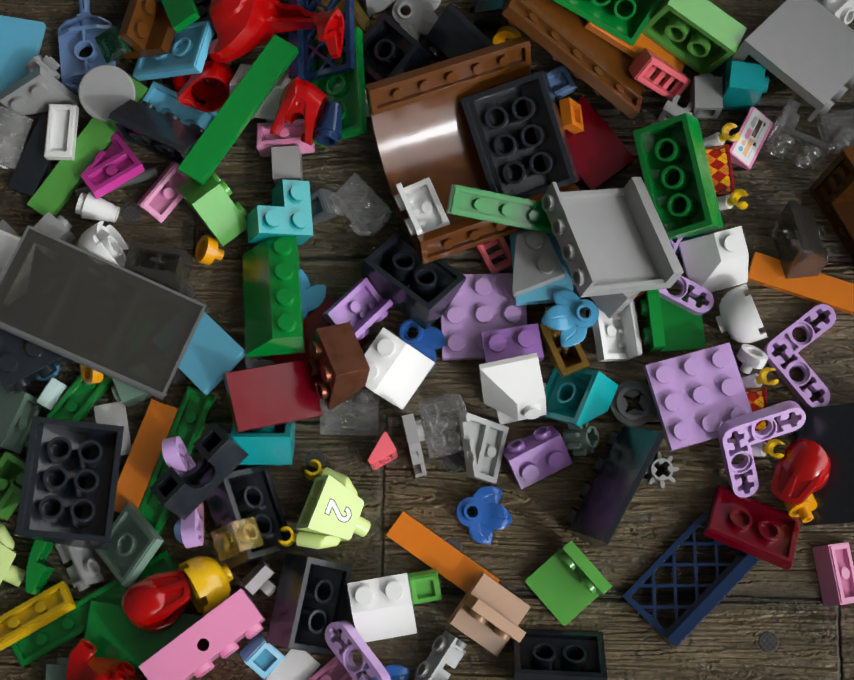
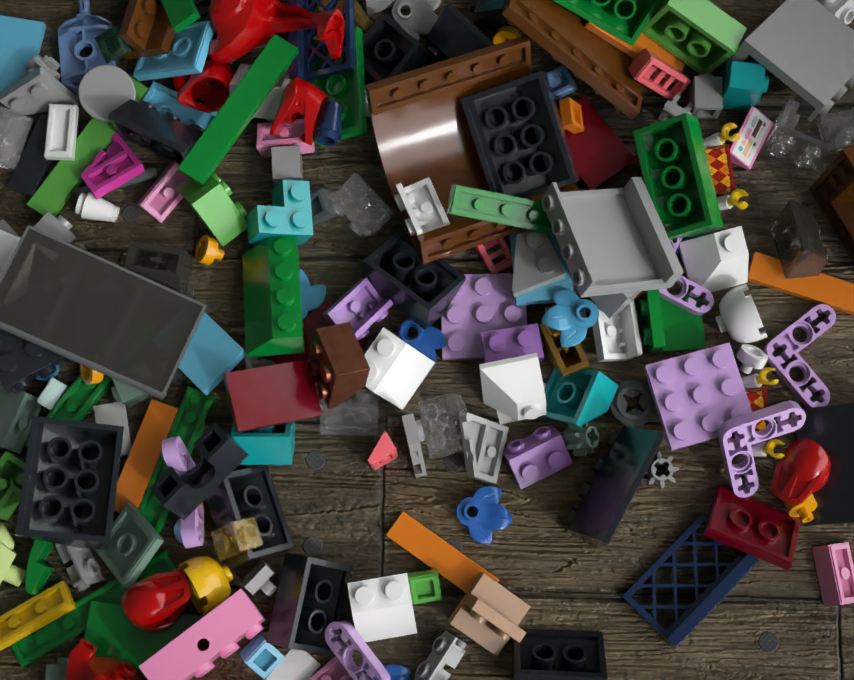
(104, 242): white cylinder -> none
(329, 511): yellowish green torso -> none
(567, 583): bright green bracket -> none

